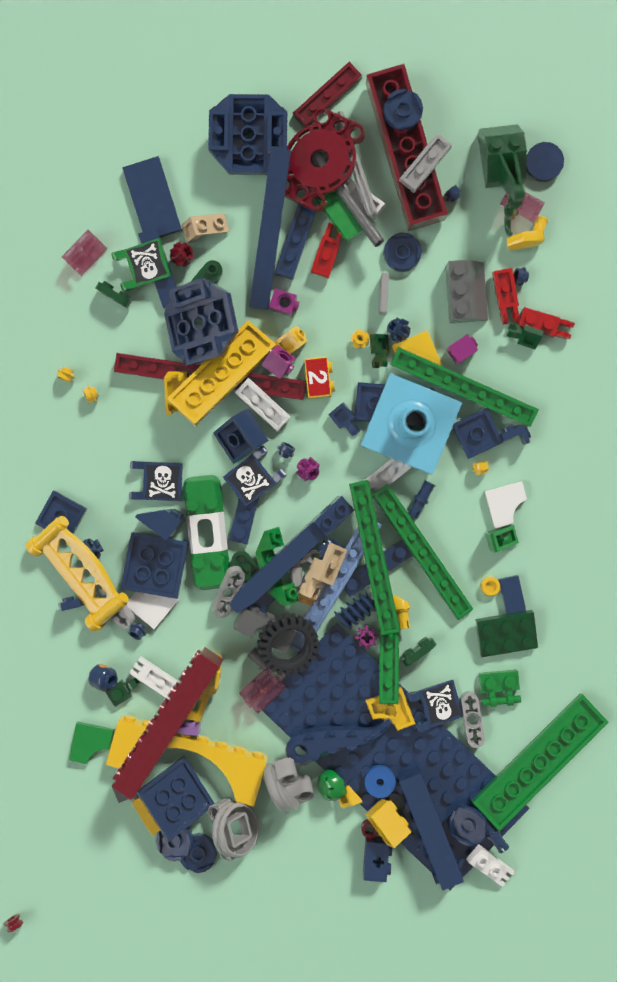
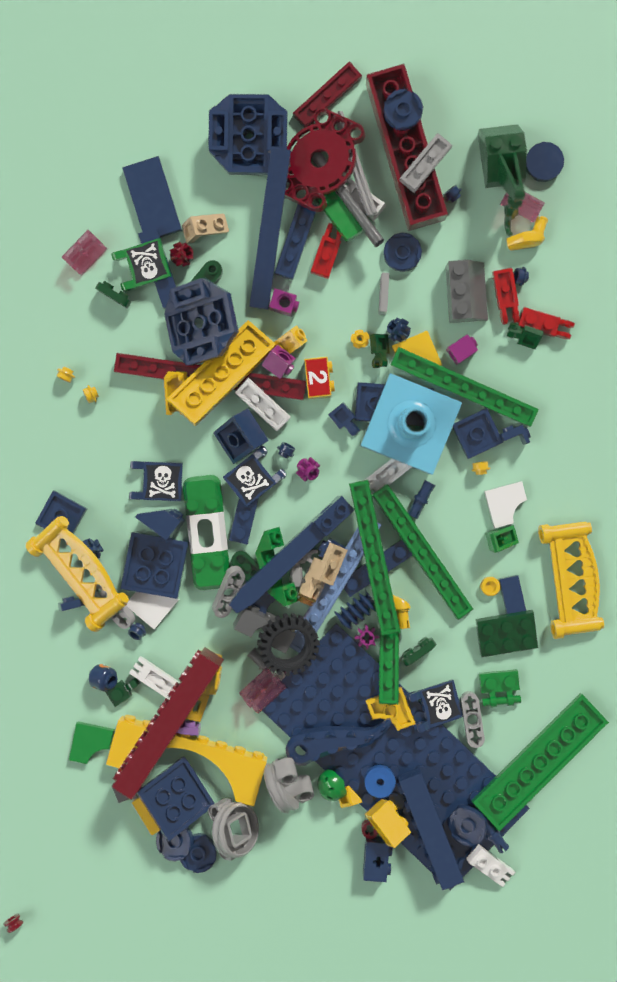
(570, 620): none -> yellow piece

